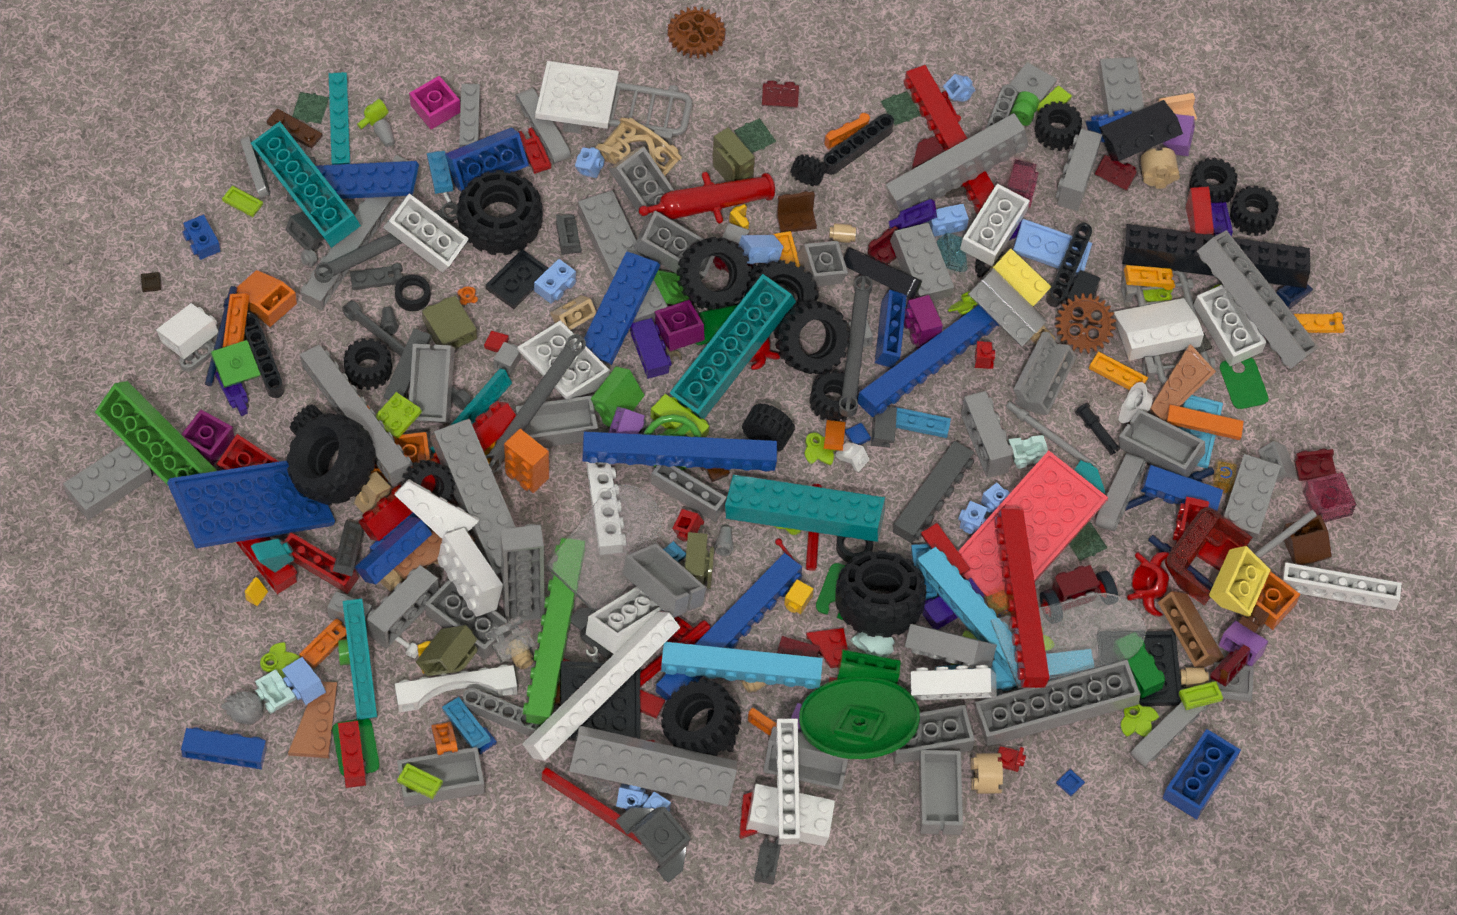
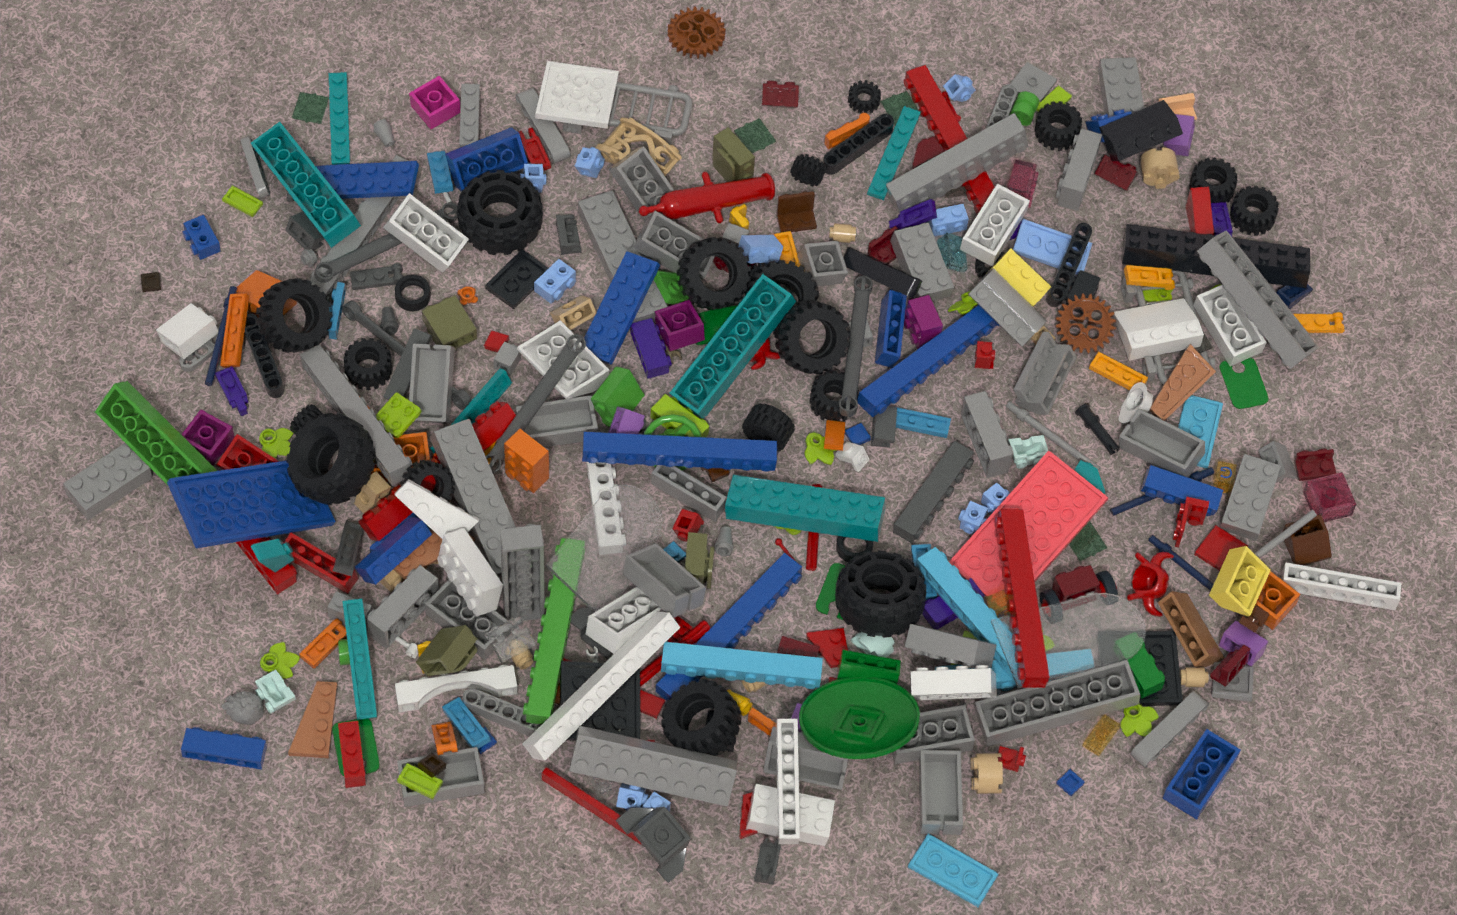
(235, 364): bright green plate -> none
(255, 592): yellow slope -> none
(279, 444): none -> lime plate
(296, 128): reddish brown plate -> none
(303, 681): light blue brick -> none
(315, 309): none -> black tyre
(338, 296): none -> dark azure plate
(373, 113): lime piece -> none
(432, 765): none -> dark brown tile
(535, 175): none -> light blue brick
(742, 701): none -> yellow cone
(798, 597): yellow brick -> none
(865, 88): none -> black tyre
(894, 152): none -> teal plate
(937, 538): red tile -> none
(953, 870): none -> medium azure tile
(1101, 735): none -> clear yellow plate
(1120, 492): light grey beam -> none
(1200, 695): lime tile -> none
(1205, 422): orange tile -> none
(1206, 527): clear red windscreen -> none

